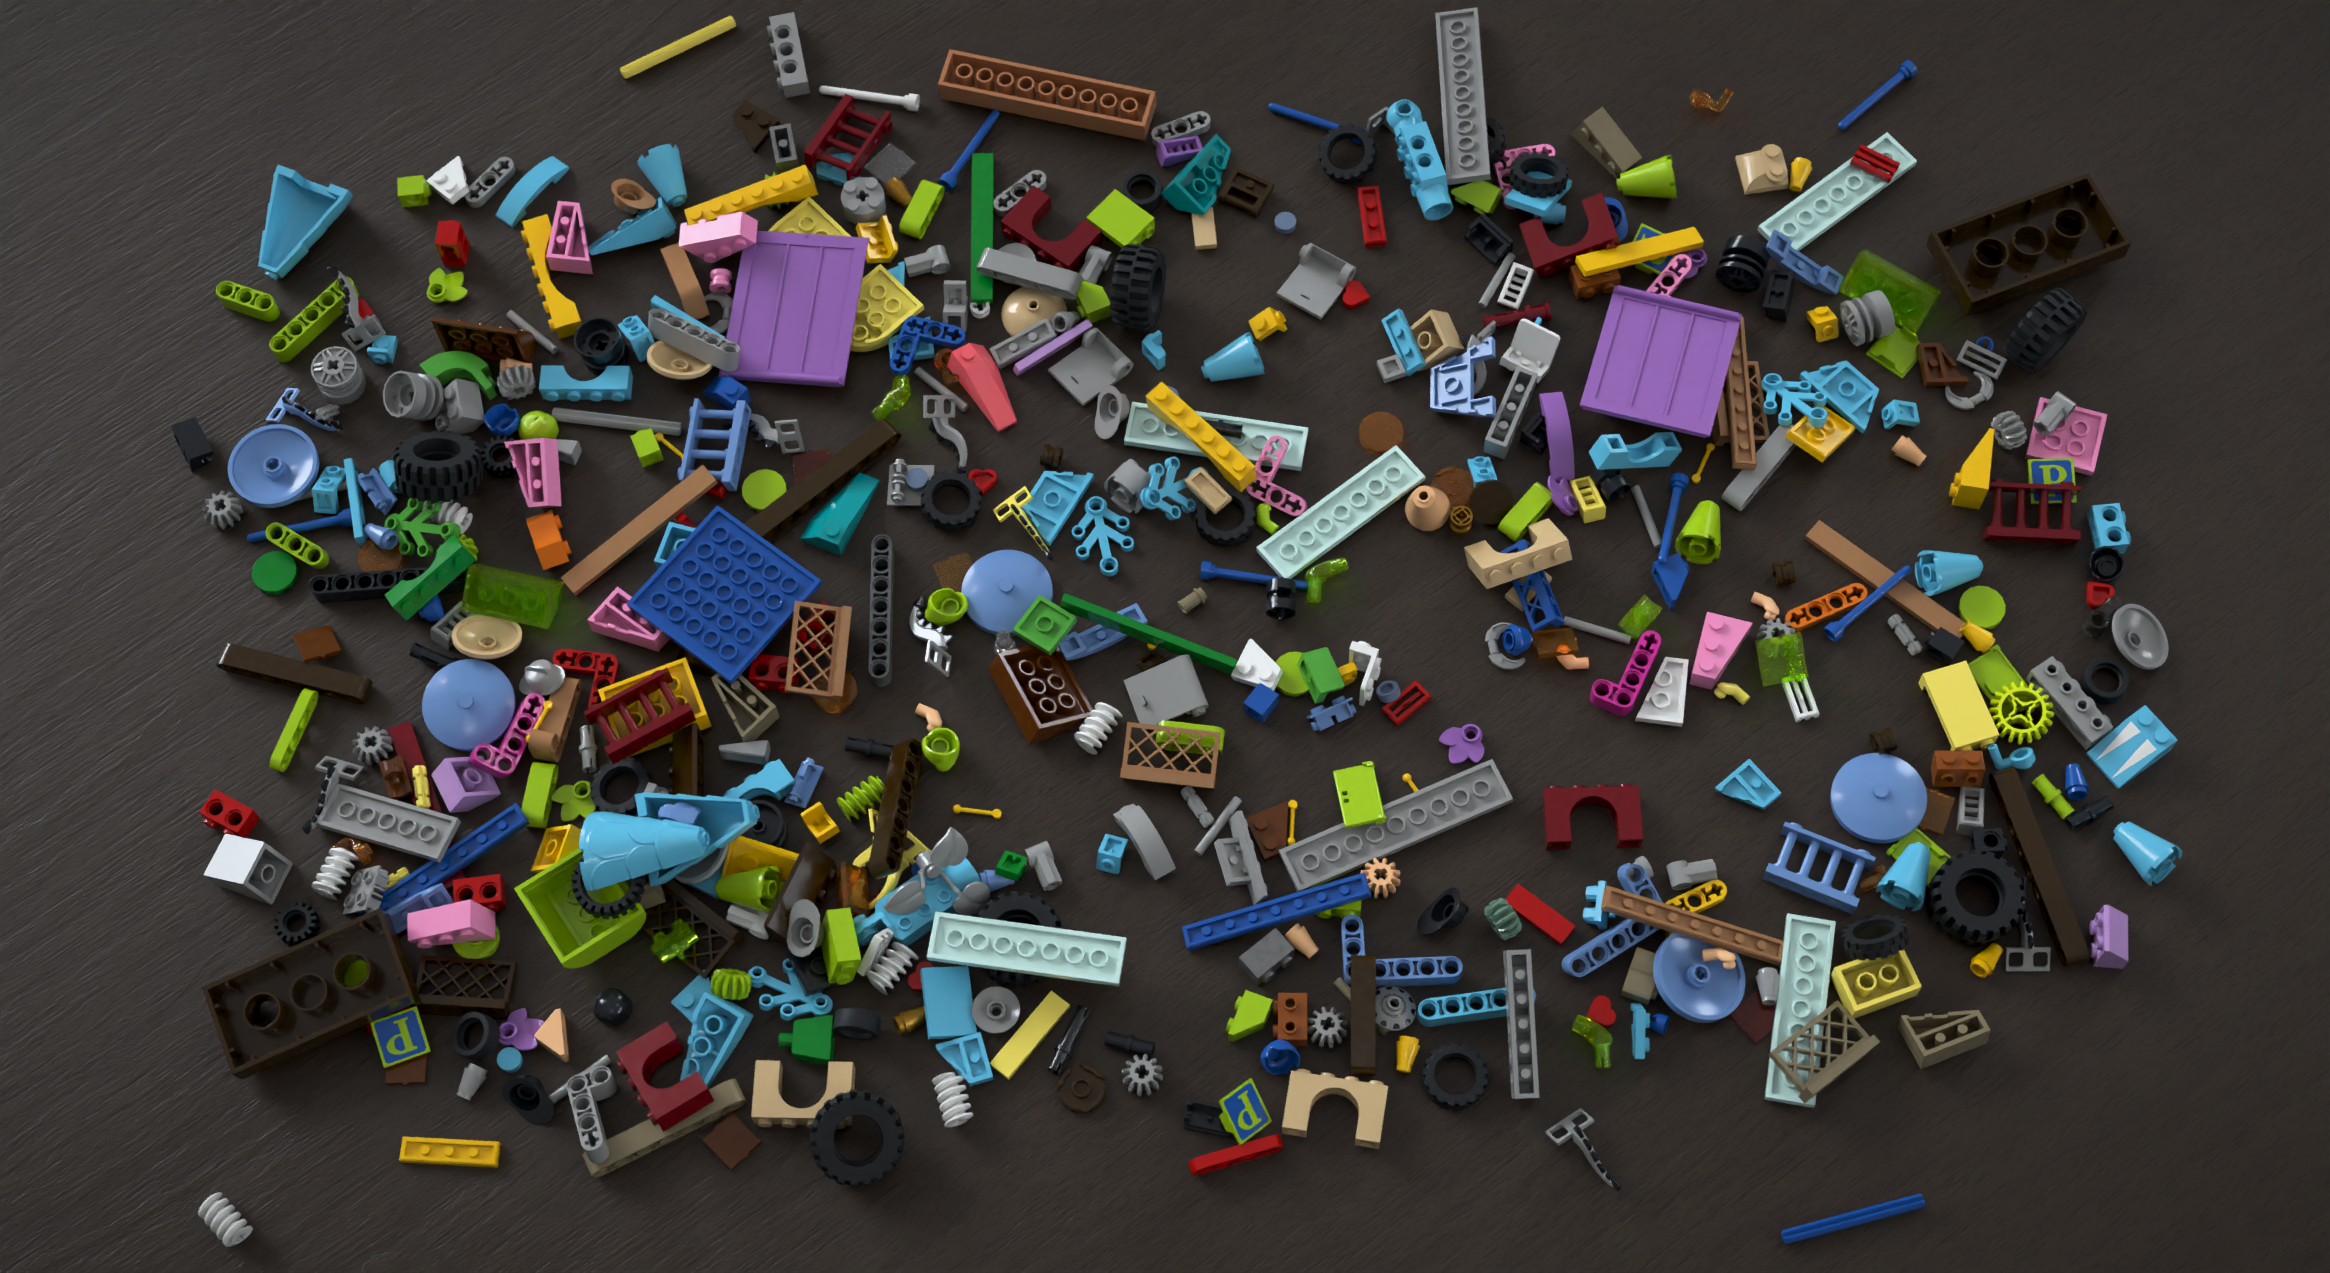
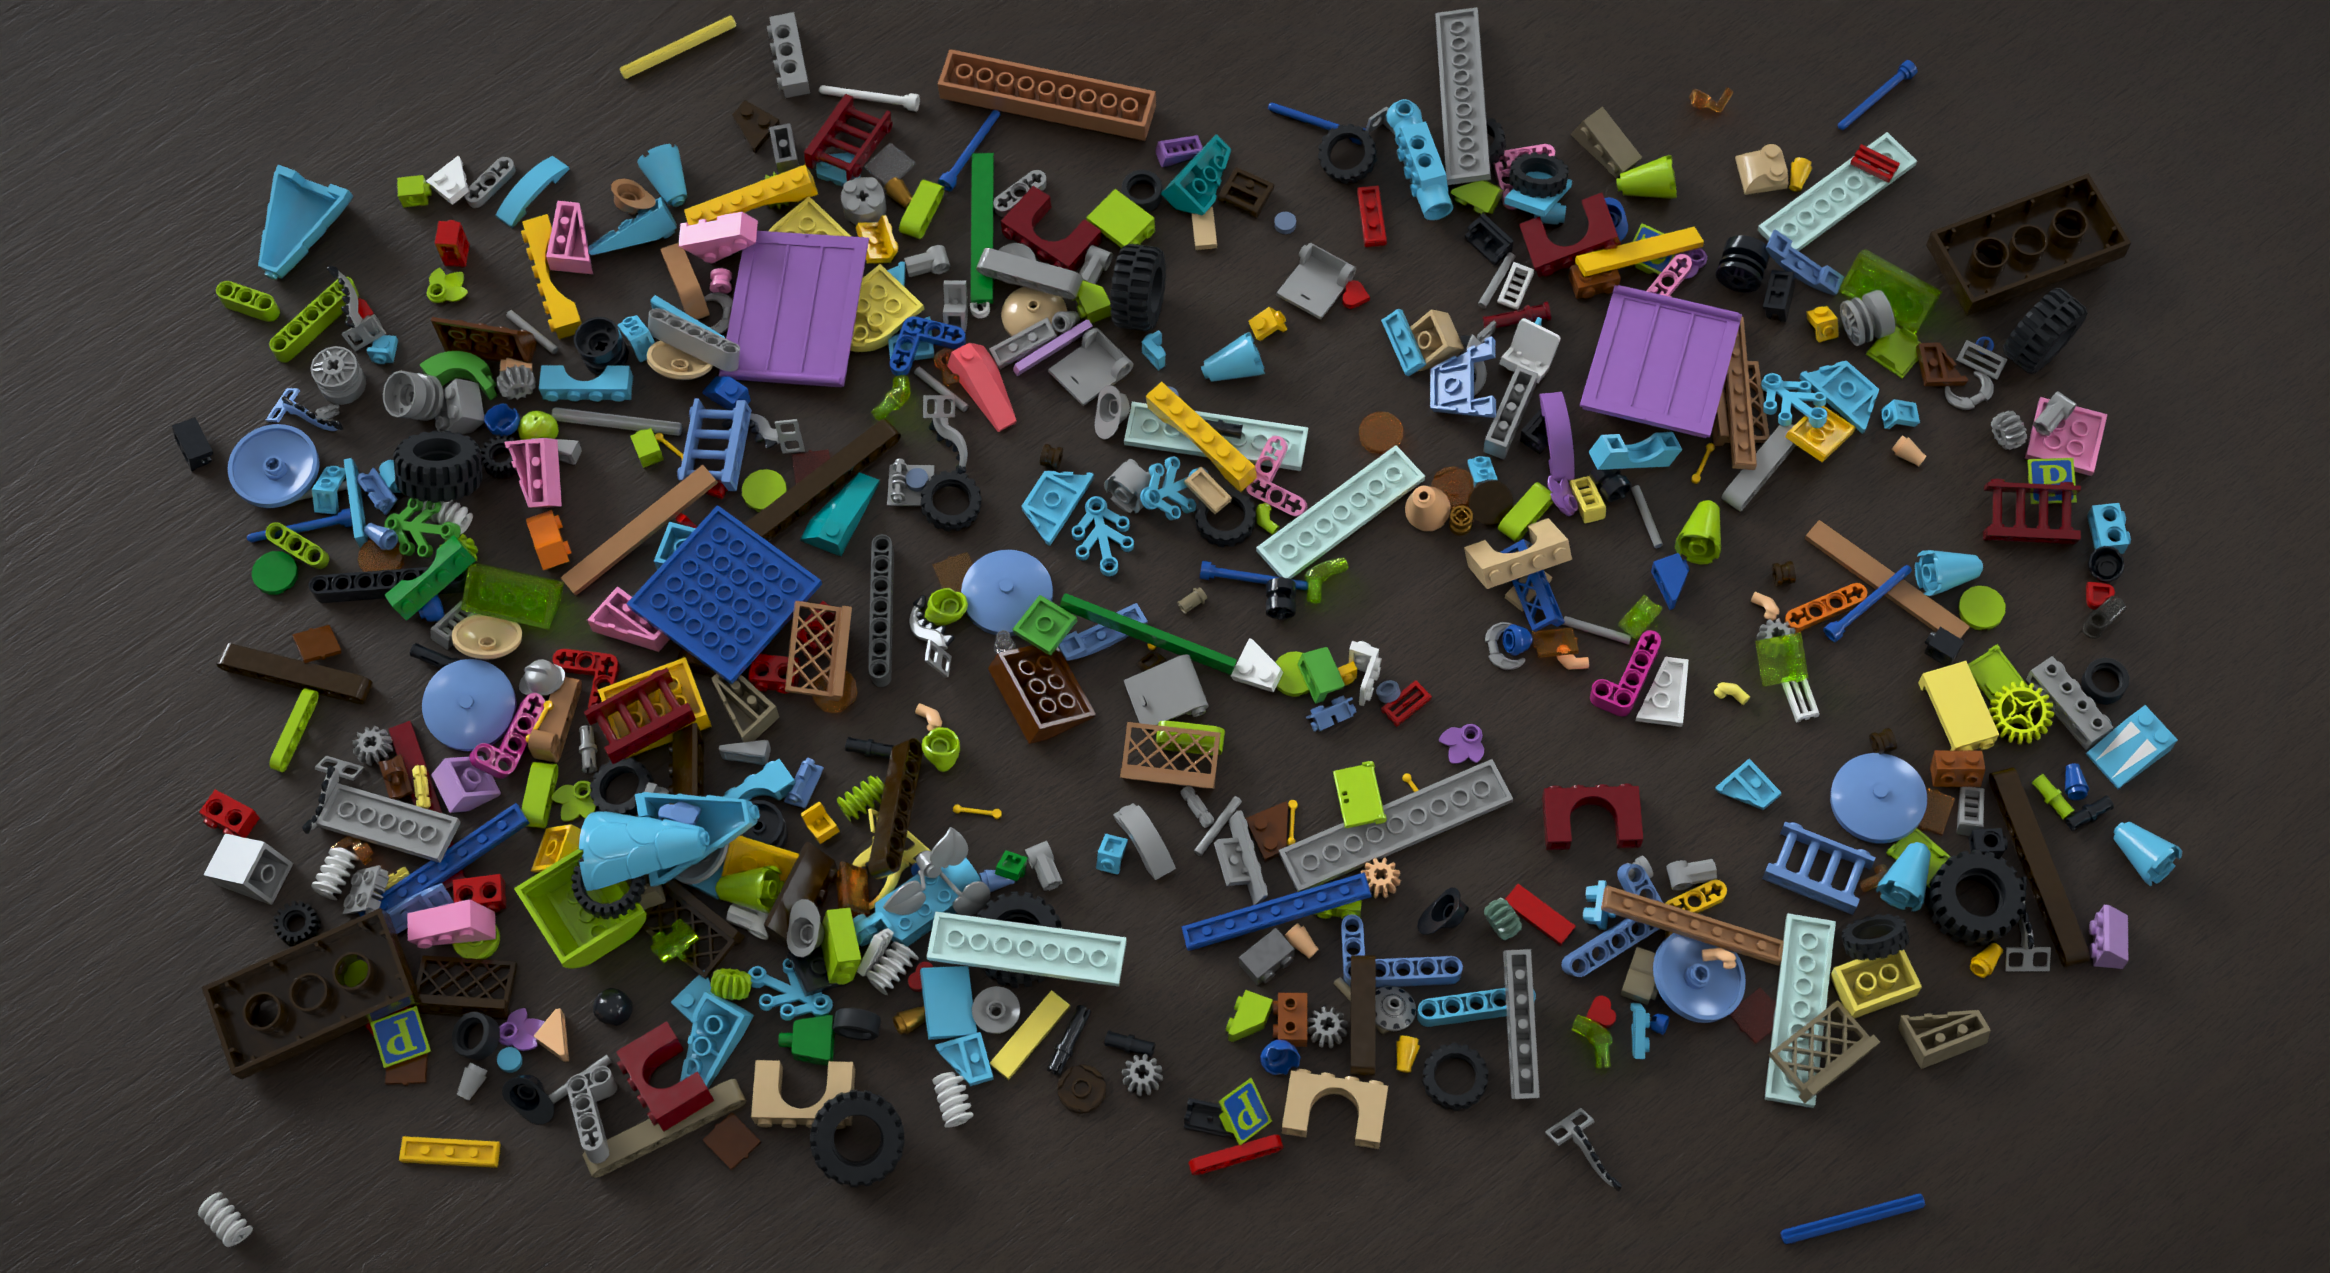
(222, 509): light grey gear -> none
(984, 479): red tile -> none
(1020, 515): light yellow piece -> none
(1096, 726): white piece -> none
(1183, 121): light grey beam -> none
(1261, 703): blue panel -> none
(1391, 368): light grey plate -> none
(1678, 484): blue piece -> none
(1717, 646): bright pink wedge -> none
(1768, 985): light grey cone -> none
(1905, 634): light grey axle -> none
(1973, 480): yellow slope -> none
(1977, 636): yellow cone -> none
(2019, 758): medium azure plate -> none
(2140, 636): light grey dish -> none

